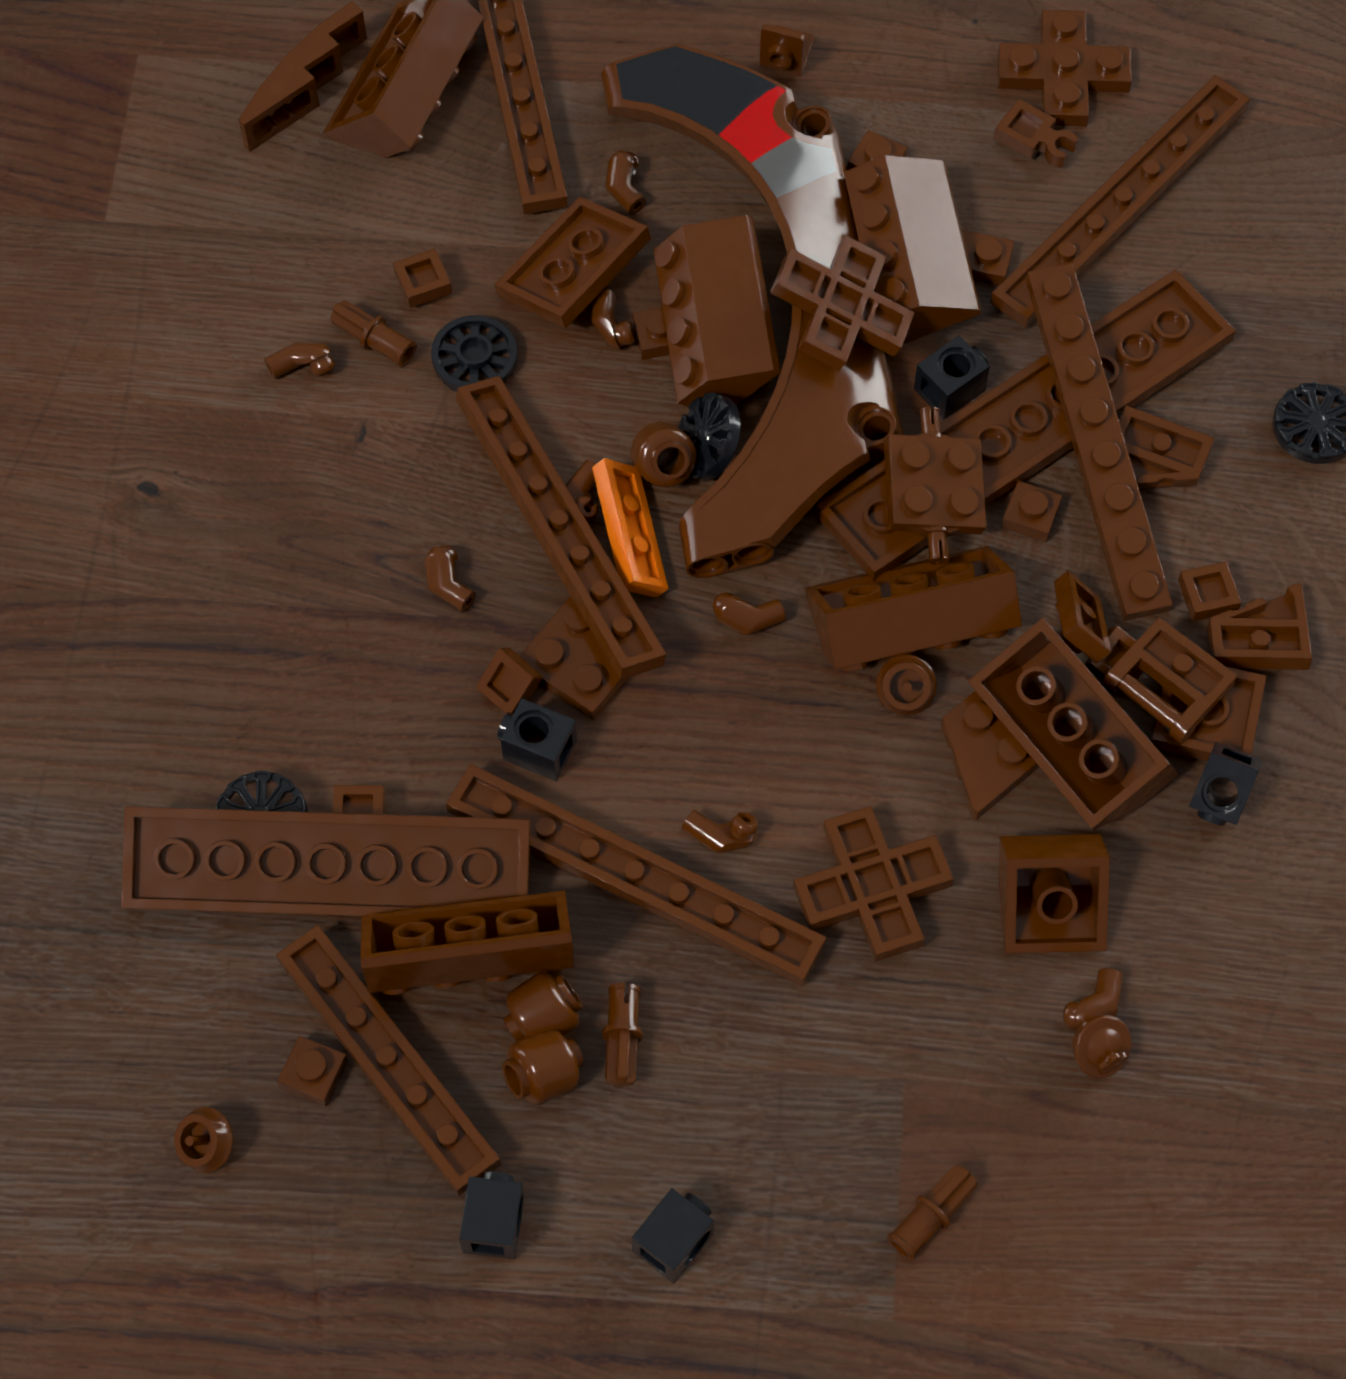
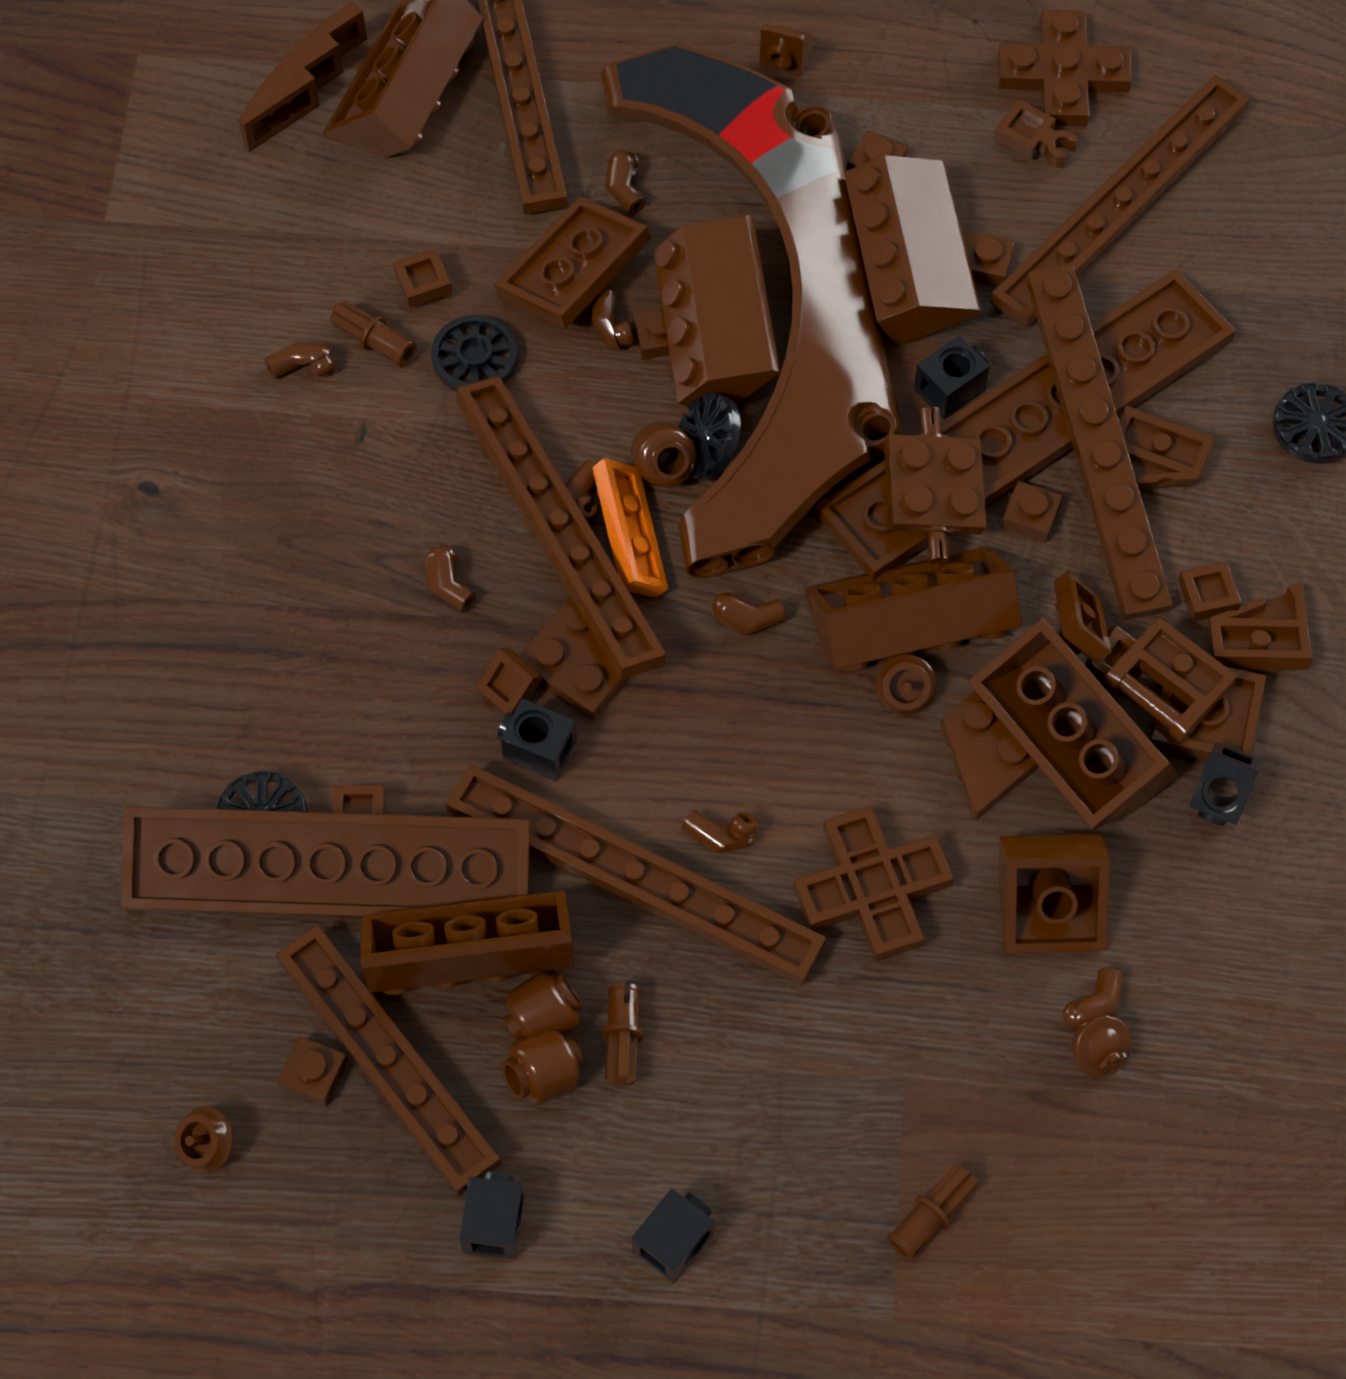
(842, 303): reddish brown plate -> none

